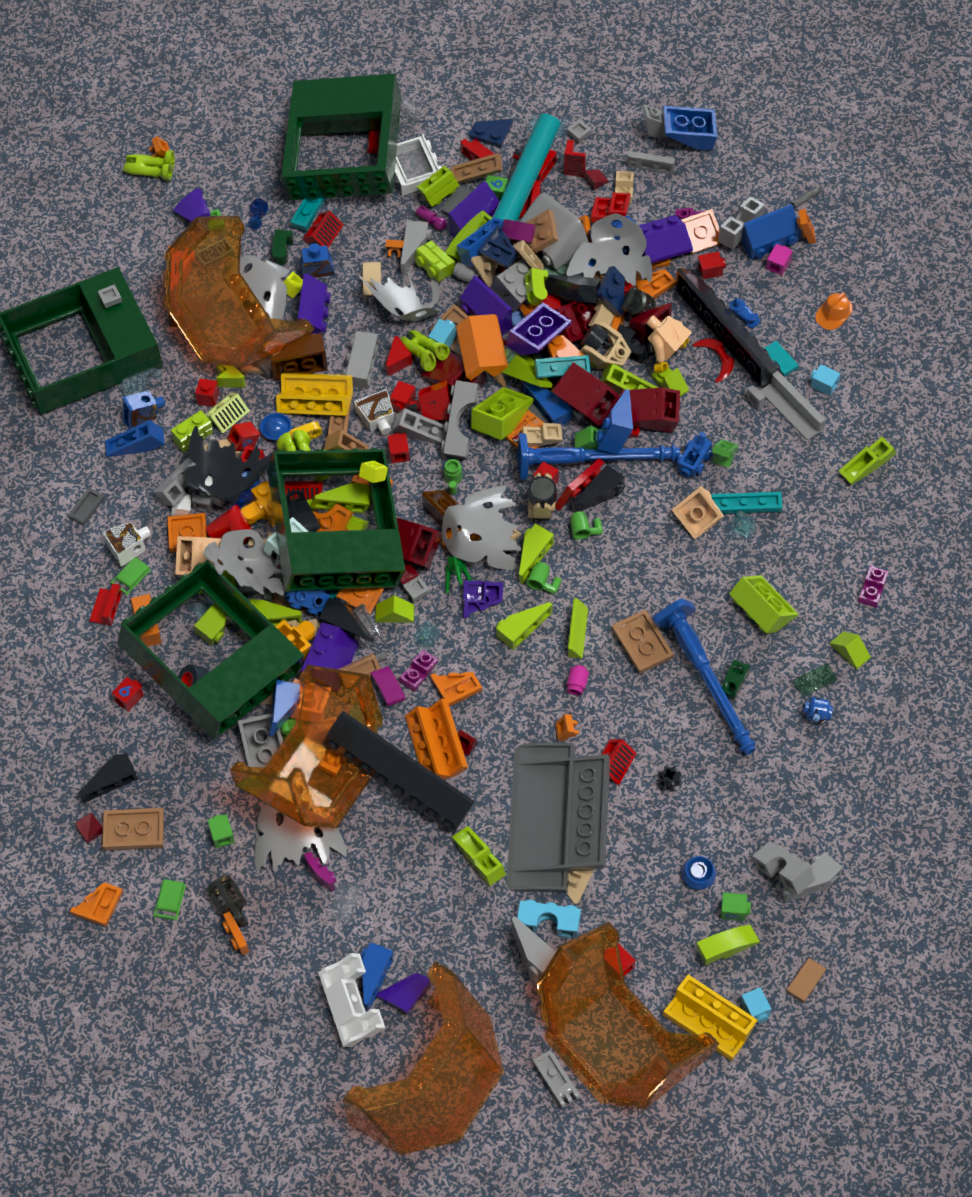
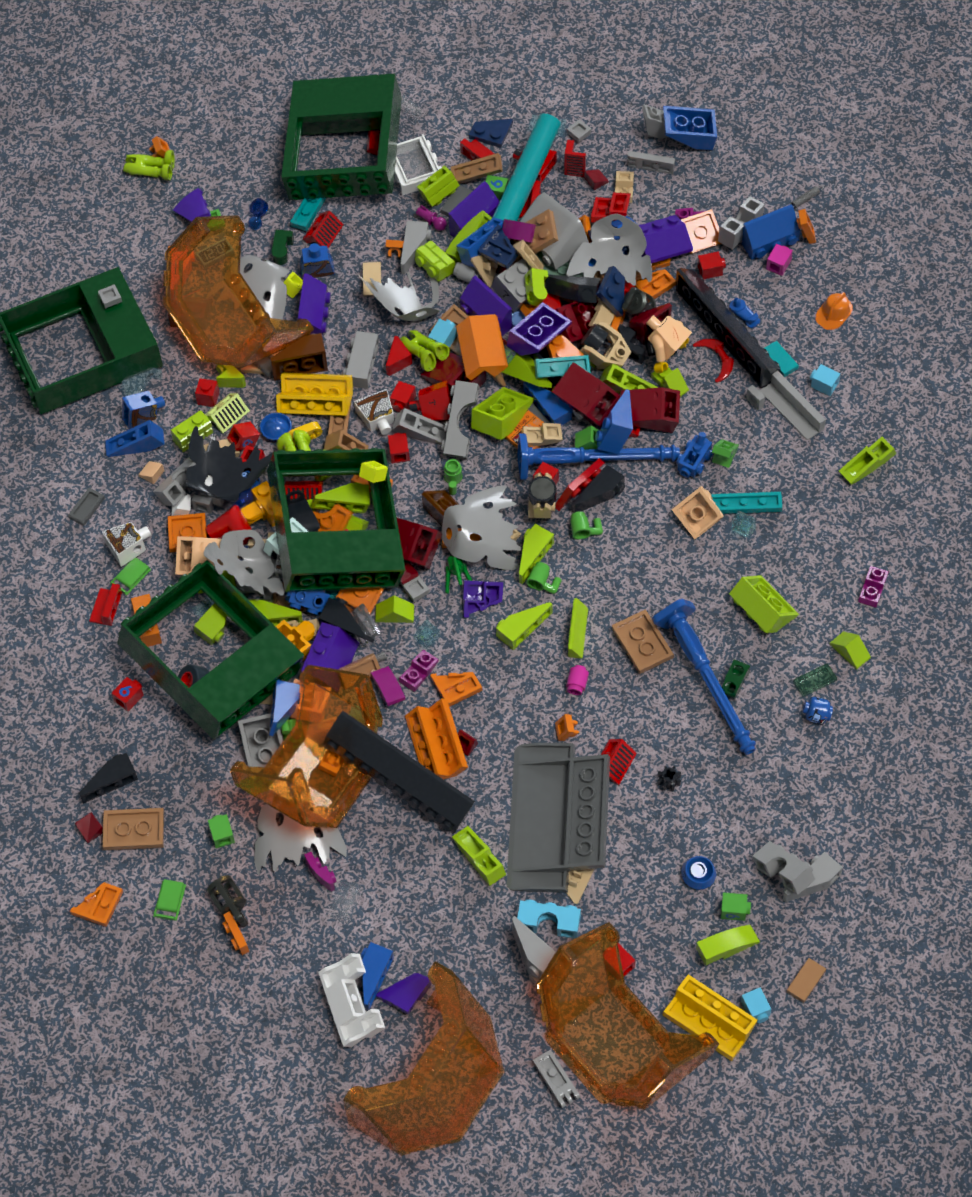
(152, 471): none -> light nougat slope

